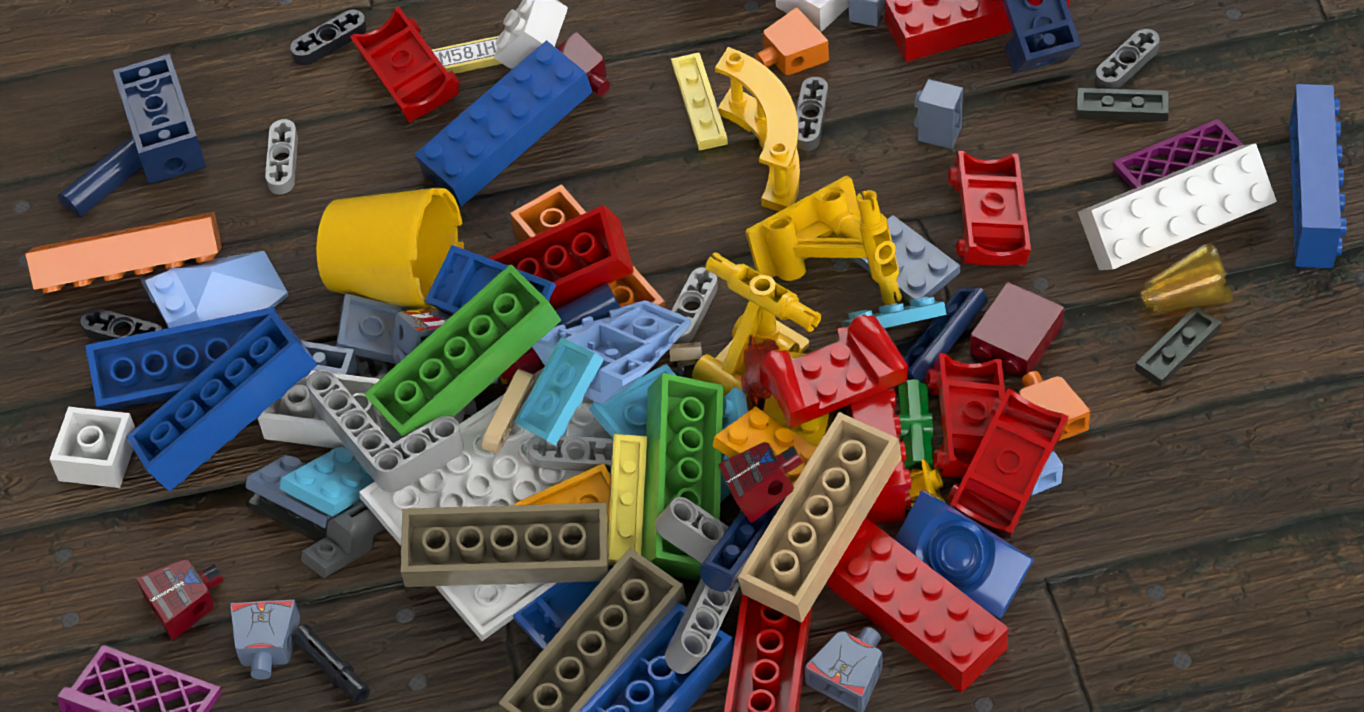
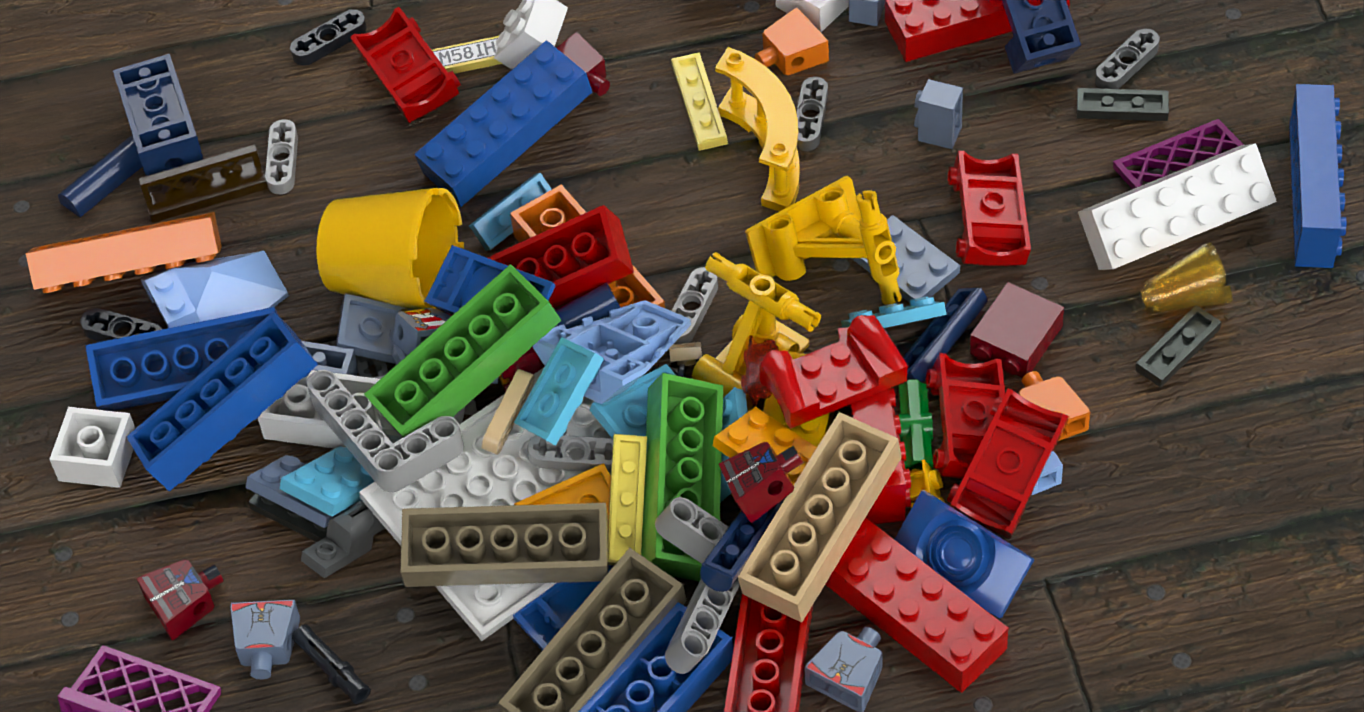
(204, 188): none -> dark brown fence
(496, 222): none -> dark azure plate

